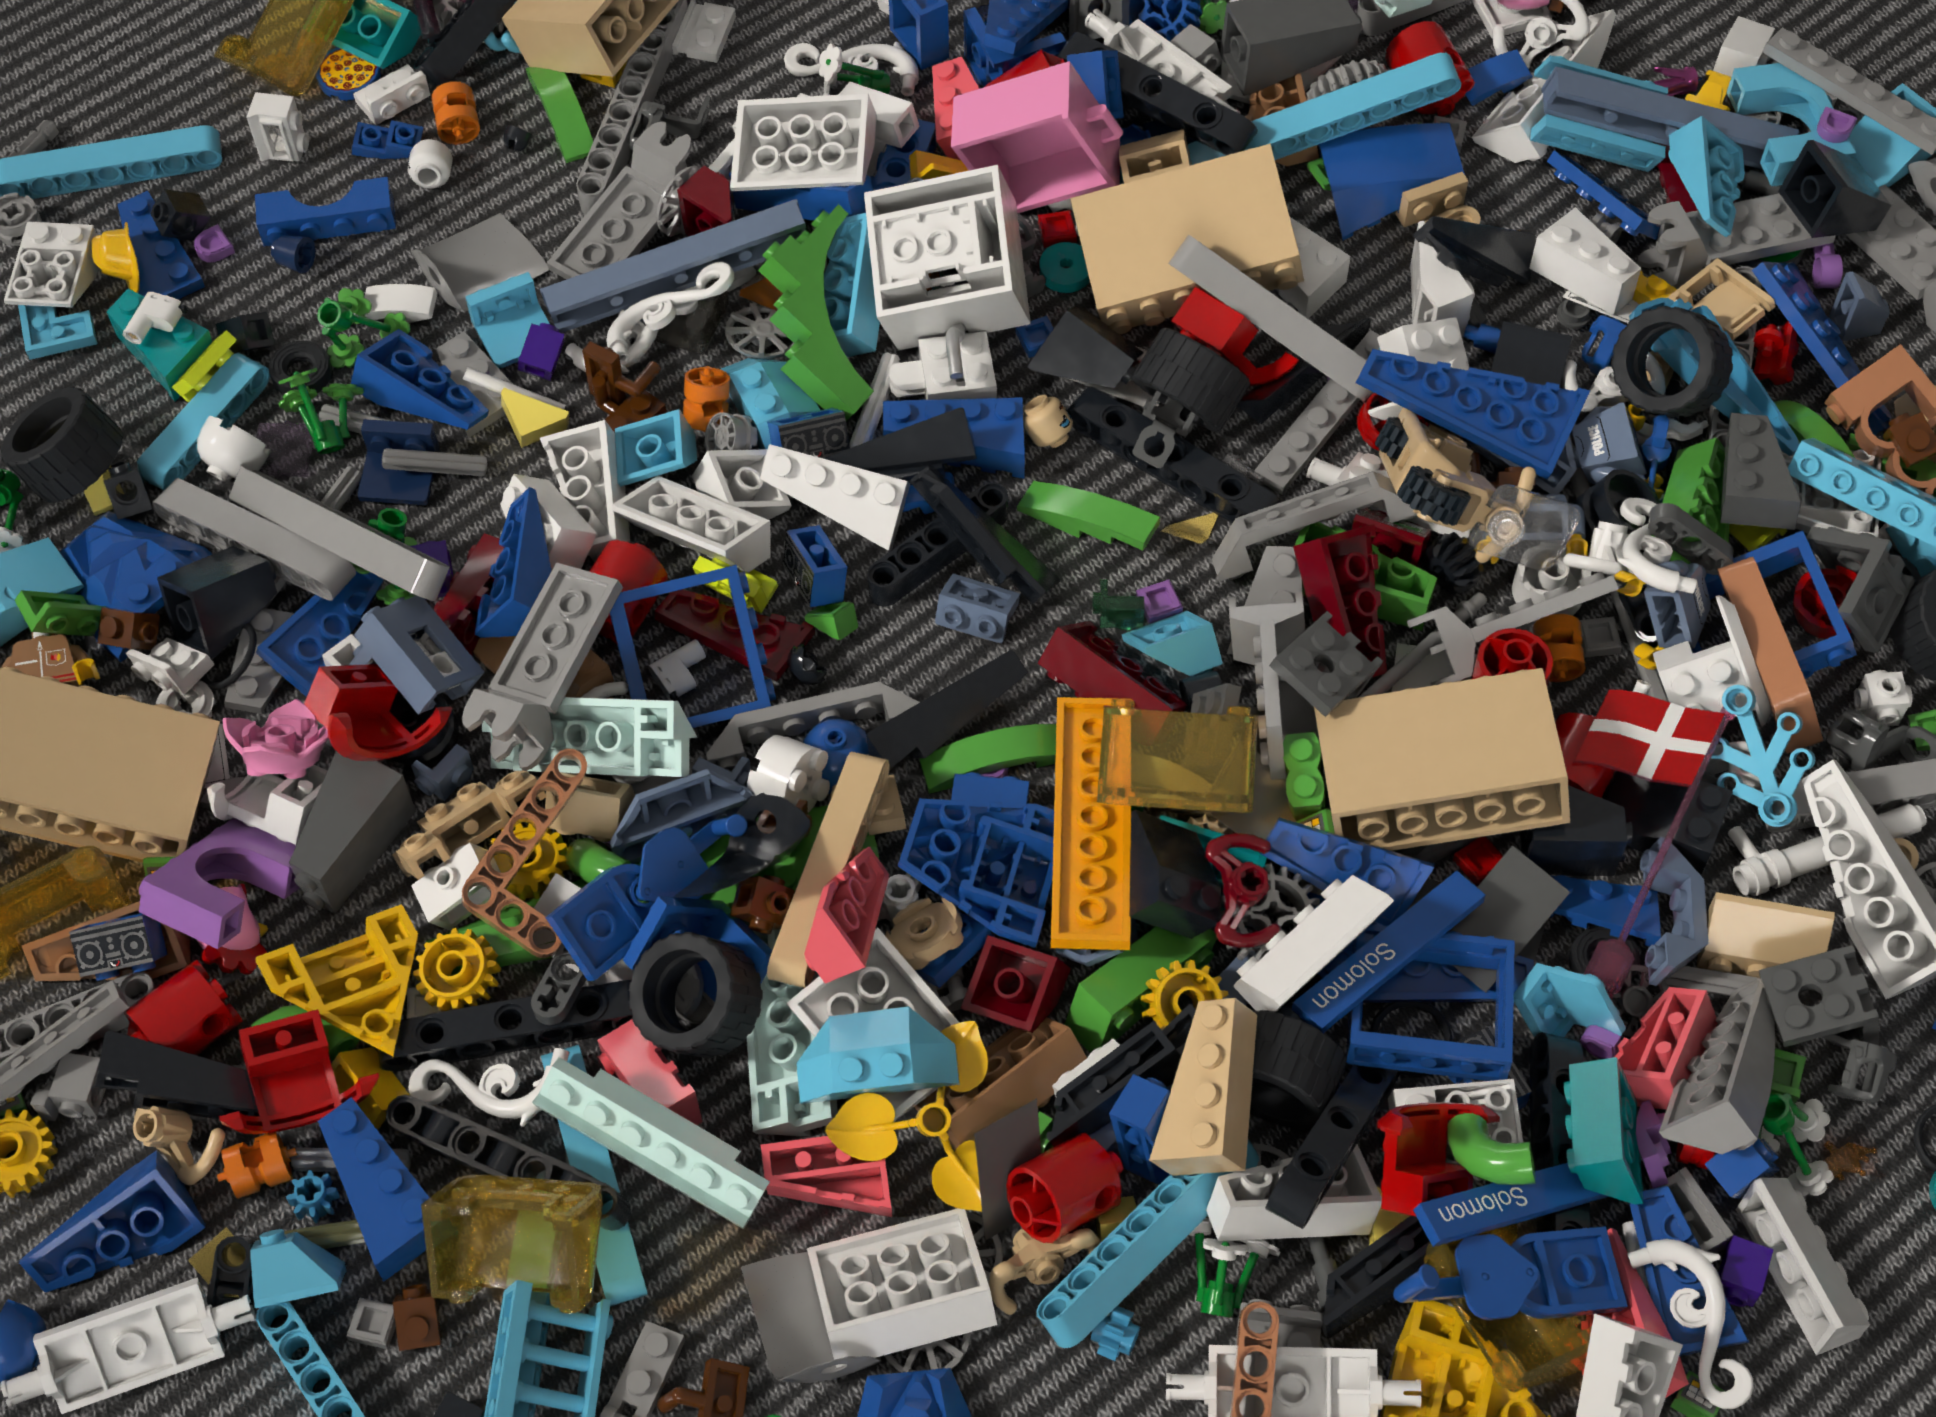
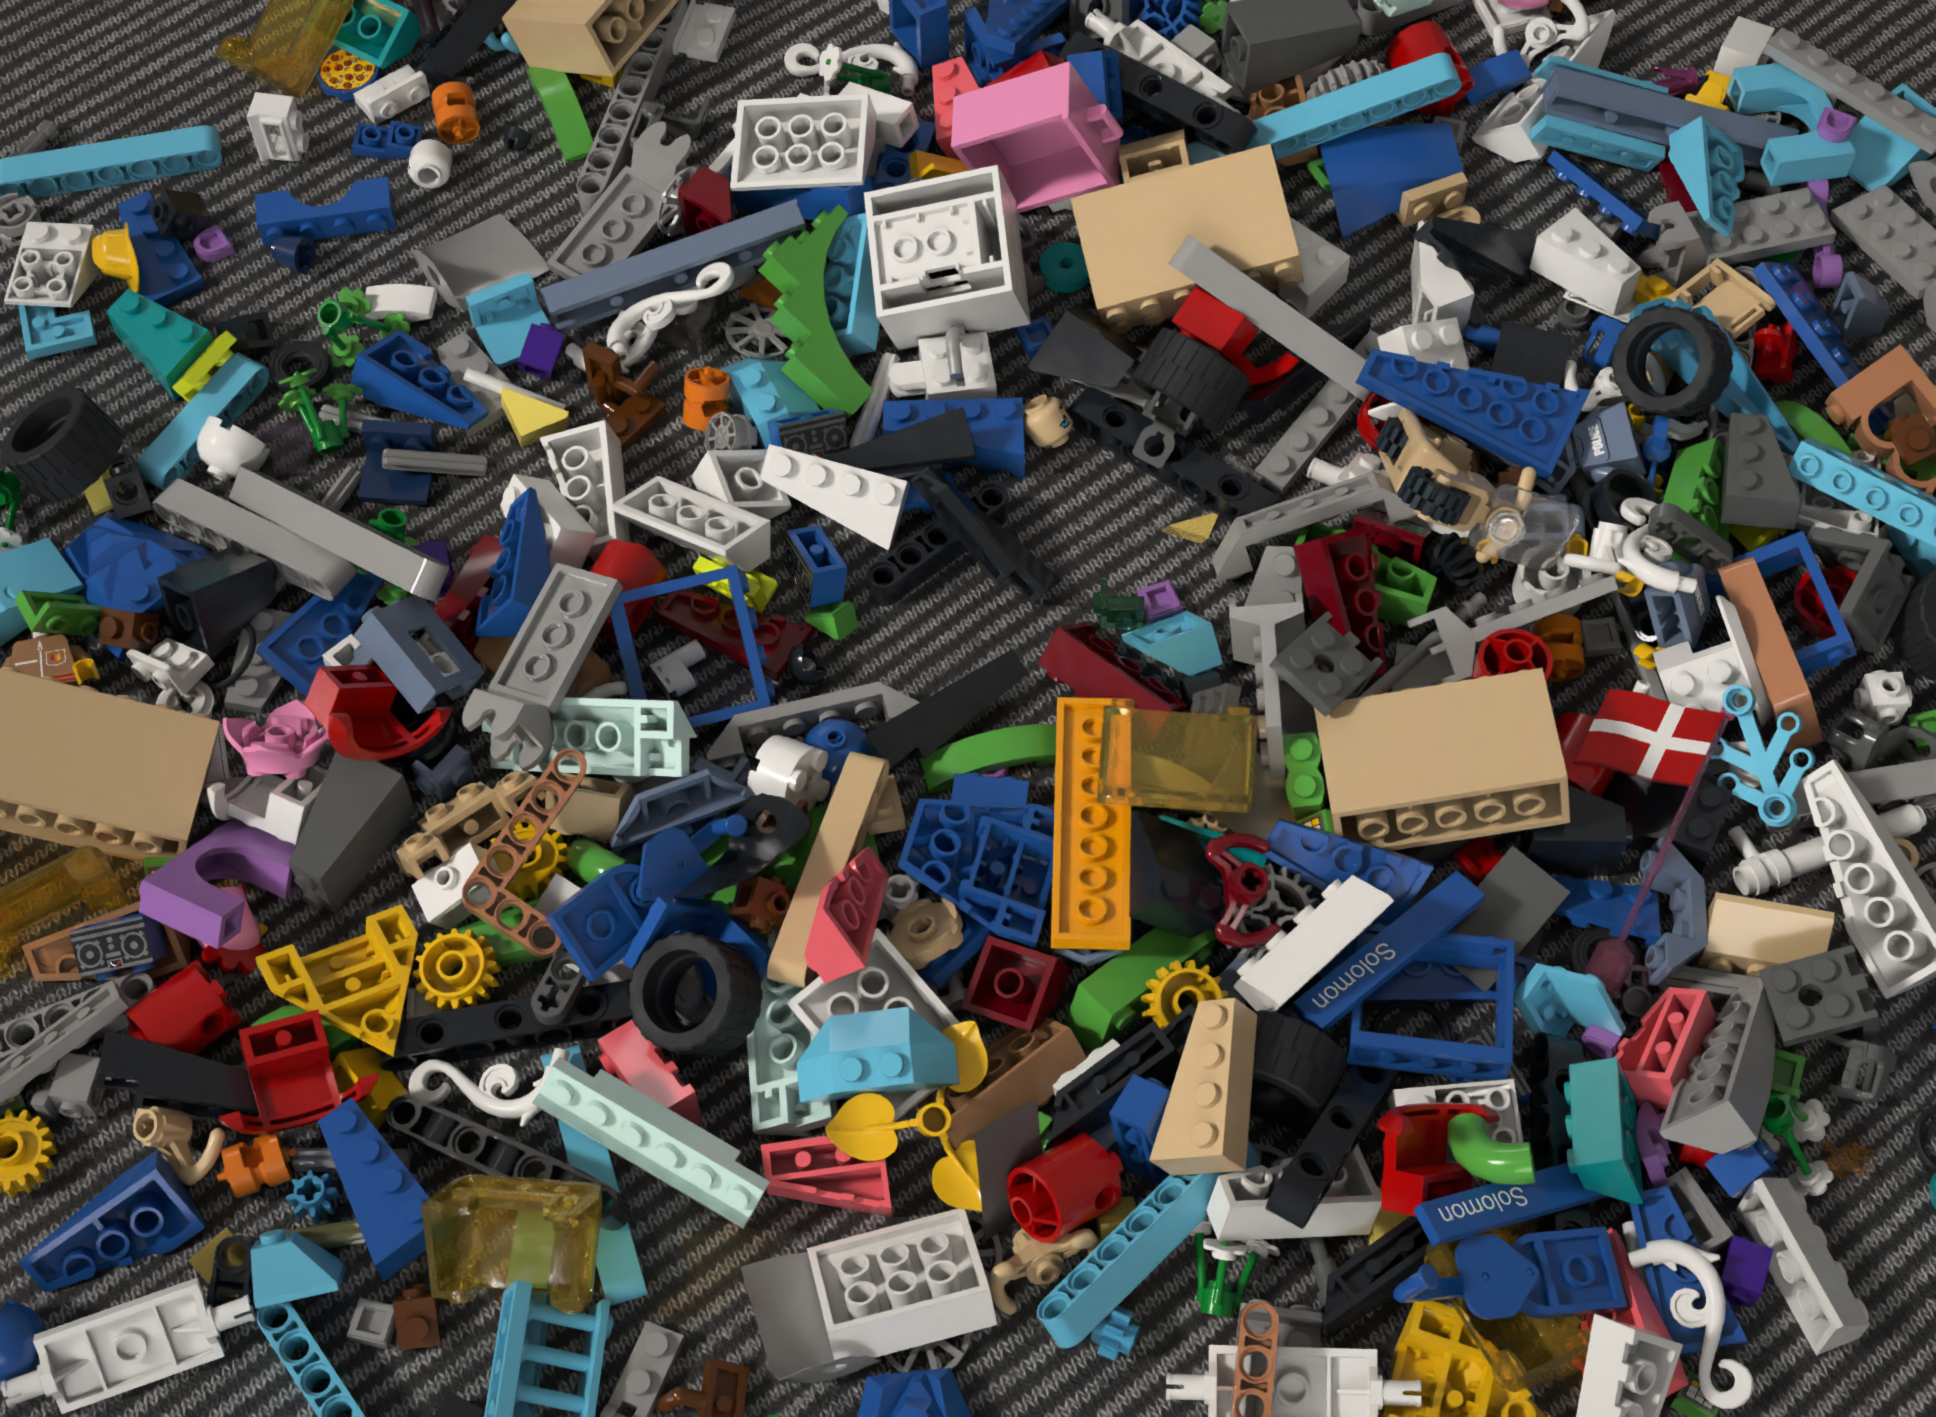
(156, 312): white piece -> none
(654, 447): medium azure slope -> none
(976, 608): sand blue bracket -> none
(1057, 228): red tile -> none
(1090, 513): bright green slope -> none
(1832, 193): black slope -> none

